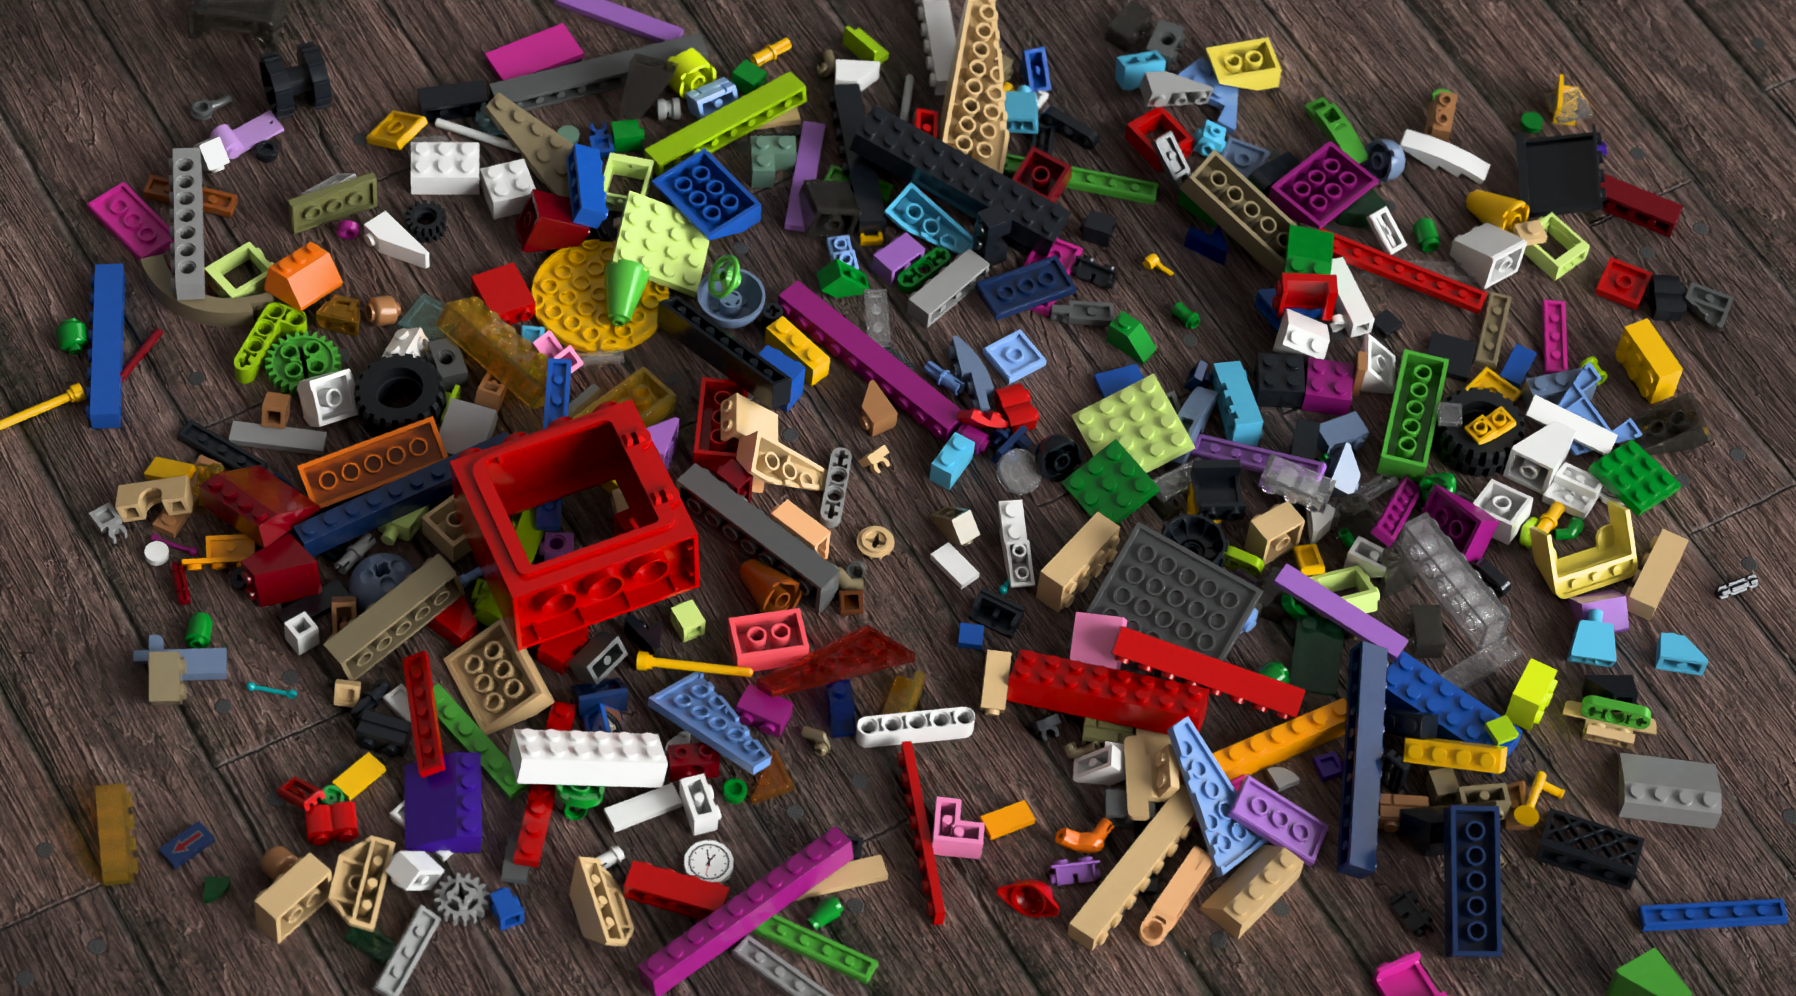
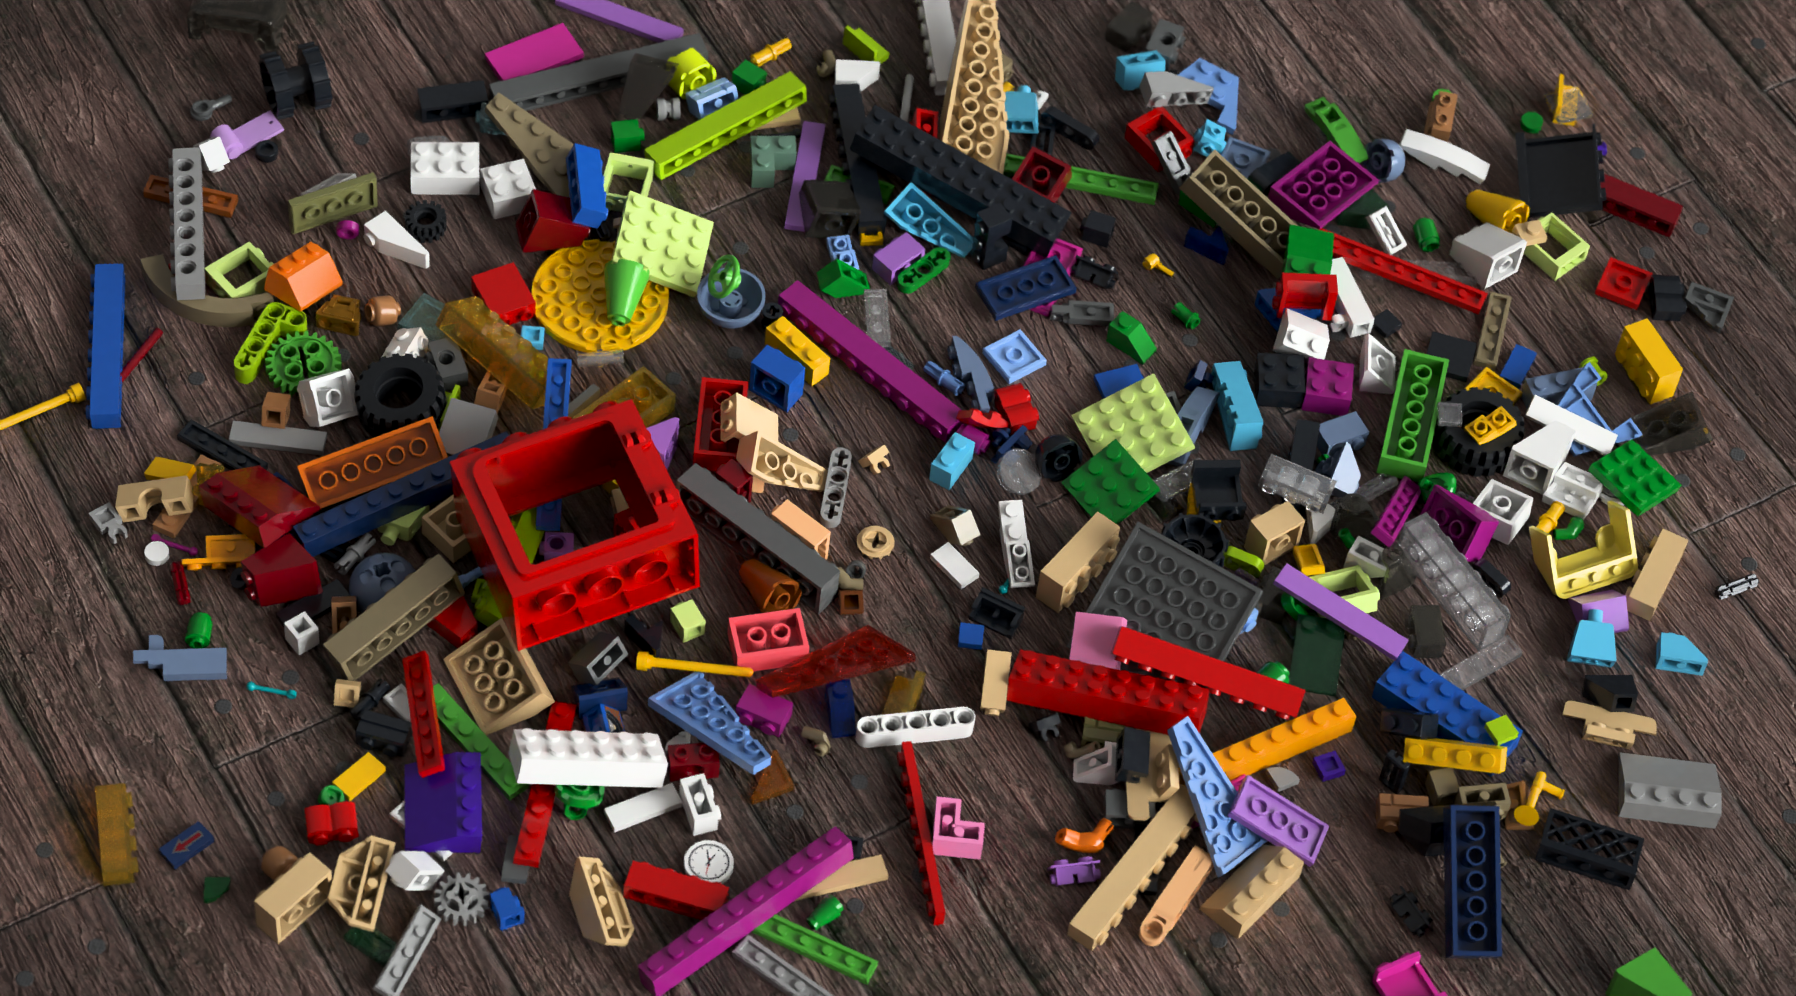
(72, 336): green head -> none
(131, 221): dark pink tile -> none
(166, 678): dark tan brick -> none
(297, 796): red tile -> none
(396, 130): yellow tile -> none
(475, 134): white bar -> none
(551, 348): bright pink brick -> none
(560, 650): red brick -> none
(570, 133): sand green tile -> none
(601, 140): blue plate -> none
(611, 857): white pin -> none
(709, 196): blue slope -> none
(724, 352): black brick -> none
(734, 791): green tile -> none
(877, 411): medium nougat slope -> none
(947, 287): light grey brick -> none
(1007, 820): light orange tile -> none
(1029, 898): red hat -> none
(1035, 69): blue slope -> none
(1132, 755): none -> black hinge
(1246, 64): light yellow slope -> none
(1250, 457): medium lavender tile -> none
(1359, 372): medium nougat tile -> none
(1362, 760): dark blue brick -> none
(1524, 538): lime arm -> none
(1532, 694): neon yellow brick -> none
(1554, 336): dark pink tile -> none
(1601, 703): bright green beam -> none
(1712, 914): blue tile -> none

